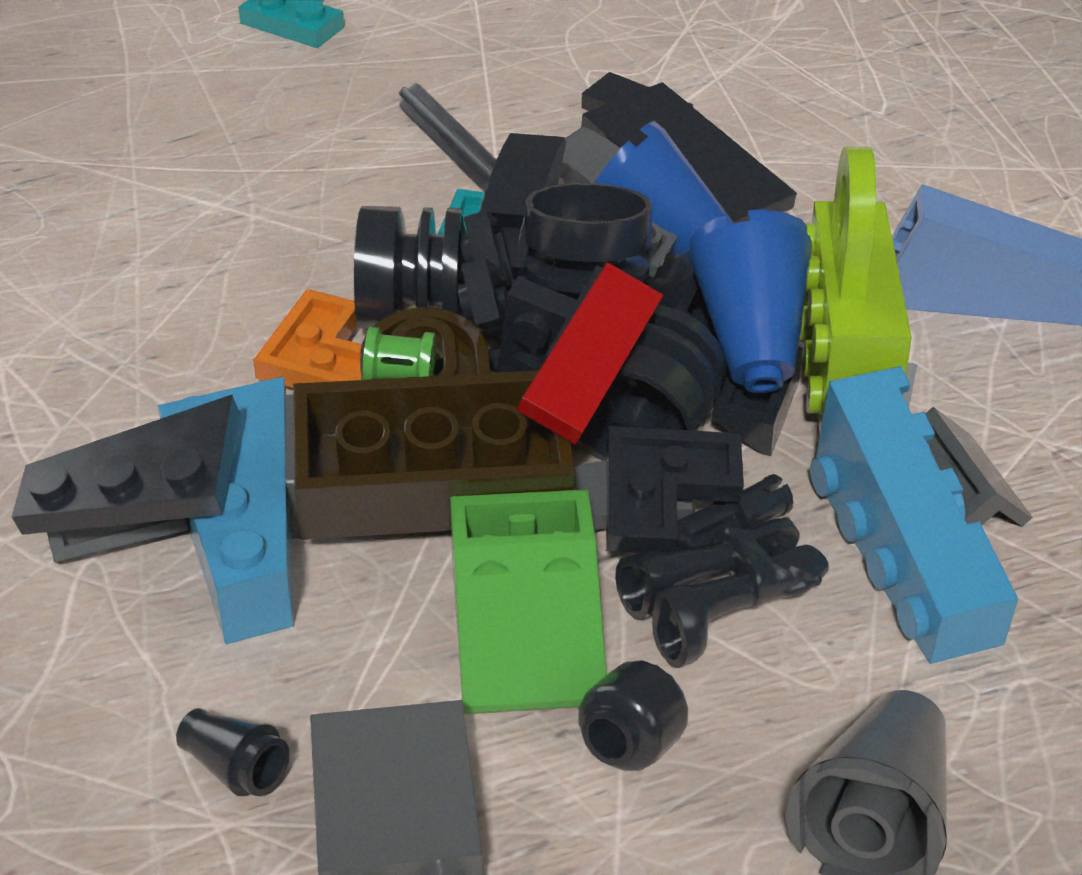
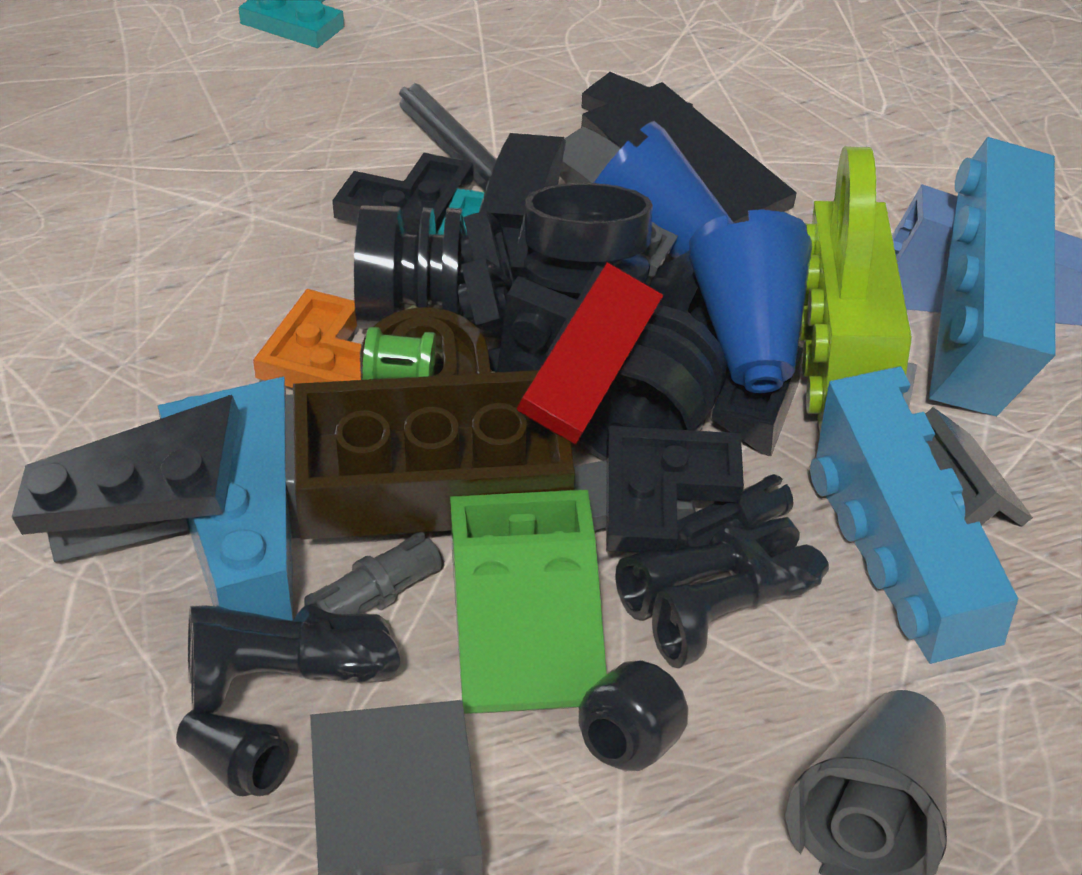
(313, 645): none -> black piece
(379, 579): none -> dark grey pin
(428, 184): none -> black plate
(998, 279): none -> dark azure wedge

